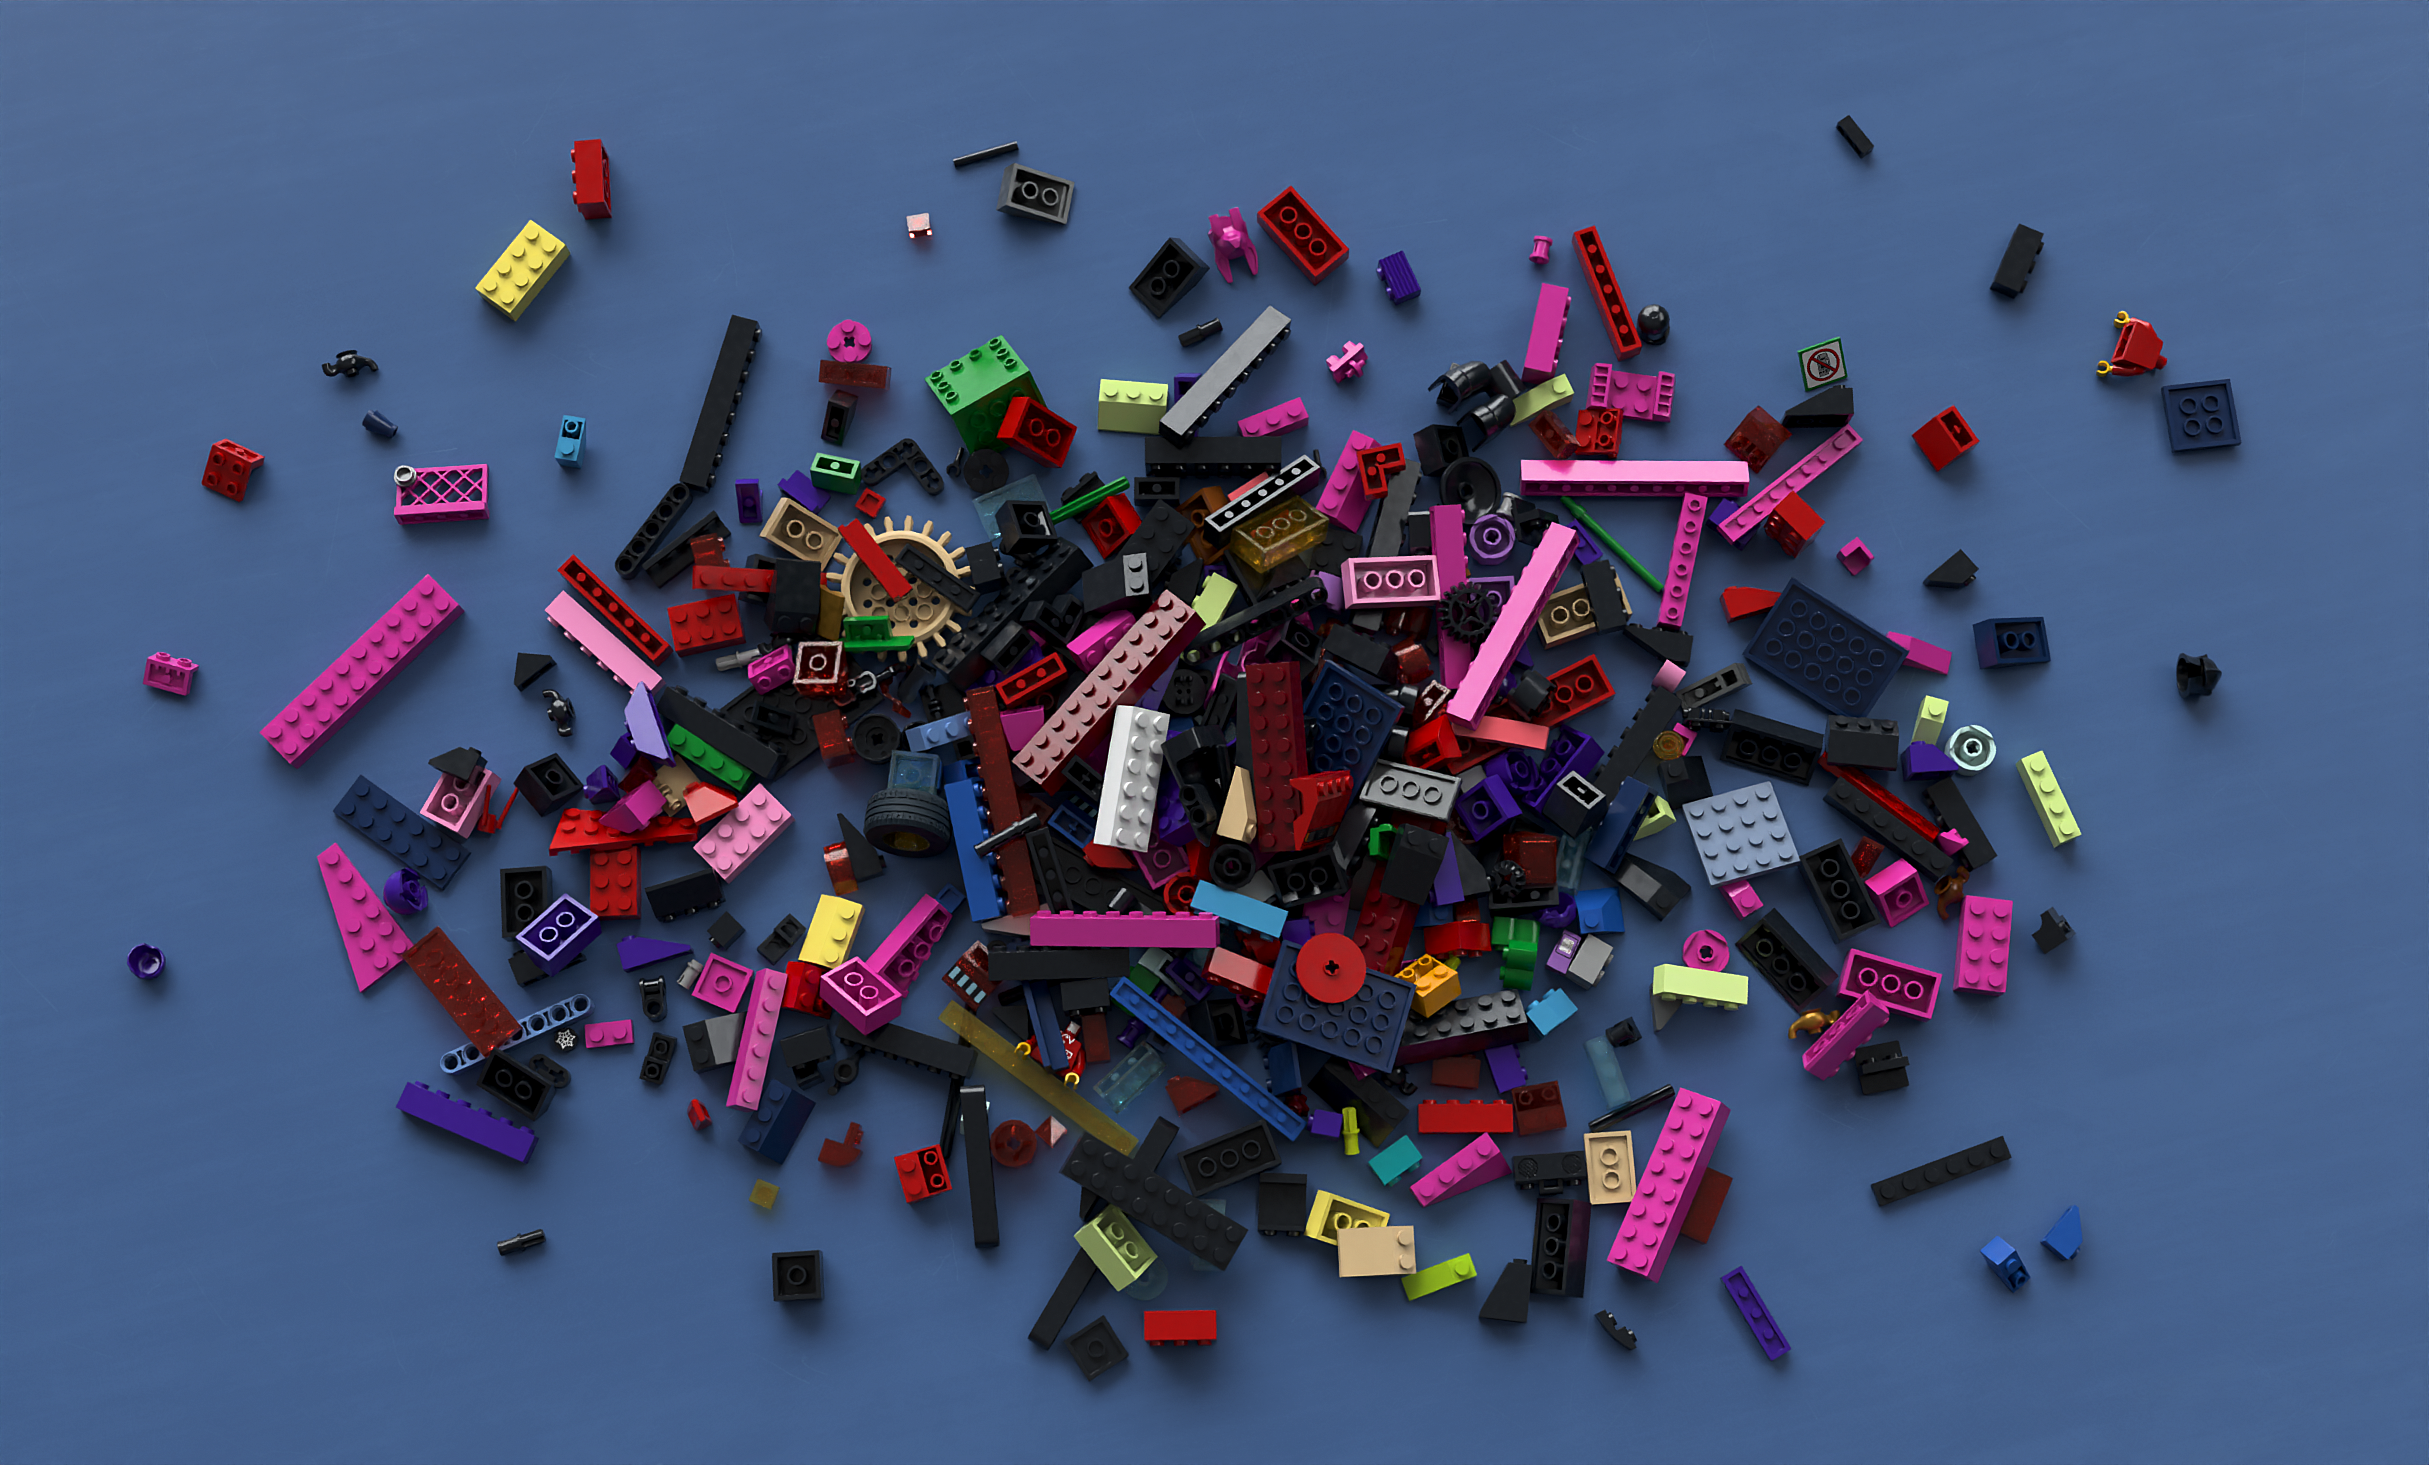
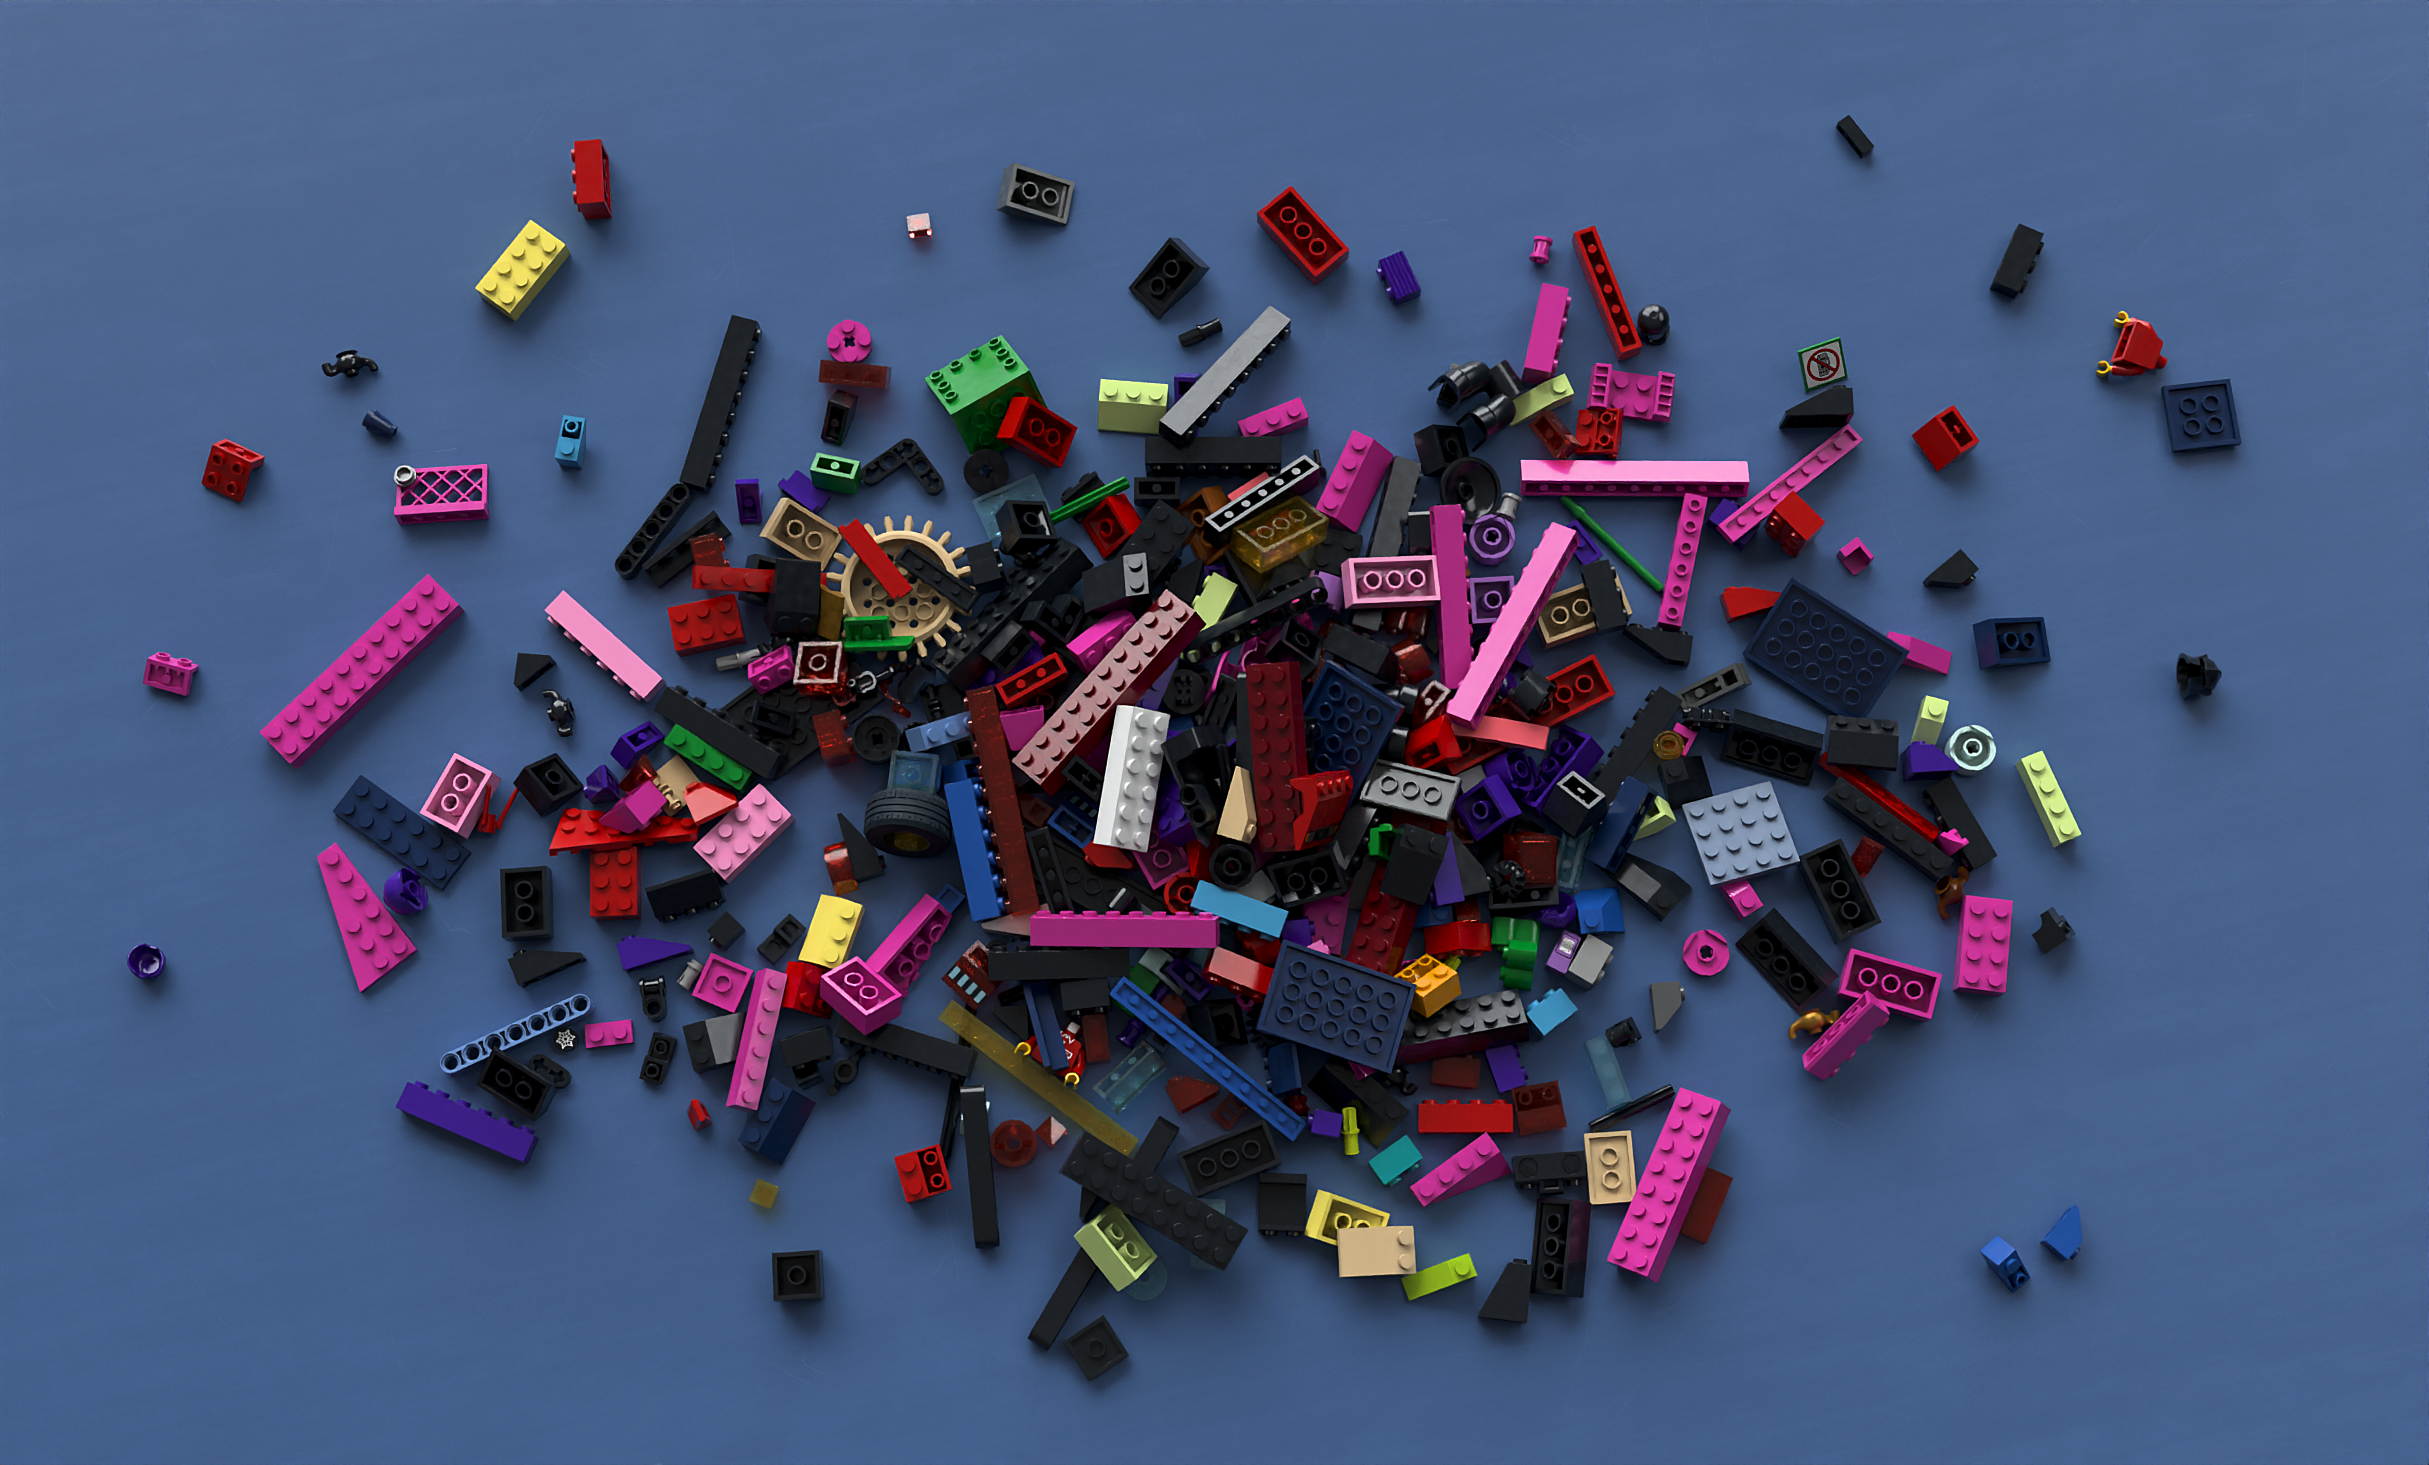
(461, 764): black slope -> none
(461, 991): clear red plate -> none
(521, 1242): black axle -> none
(559, 934): dark purple slope -> none
(615, 610): red brick -> none
(646, 727): wedge -> none
(844, 1154): clear red brick -> none
(870, 503): red plate -> none
(956, 463): black hand -> none
(988, 153): black bar -> none
(1007, 835): black pin -> none
(1180, 1327): red piece -> none
(1224, 1121): none -> clear red slope
(1231, 241): dark pink piece -> none
(1320, 982): red piece -> none
(1349, 364): dark pink hips -> none
(1374, 465): red brick -> none
(1461, 619): black gear -> none
(1530, 521): black bracket -> none
(1622, 1336): black slope -> none
(1669, 676): bright pink brick -> none
(1701, 986): yellowish green brick -> none
(1755, 1313): dark purple plate -> none
(1757, 439): clear red slope -> none
(1881, 1067): black bracket -> none
(1897, 892): dark pink slope -> none
(1941, 1171): black plate -> none

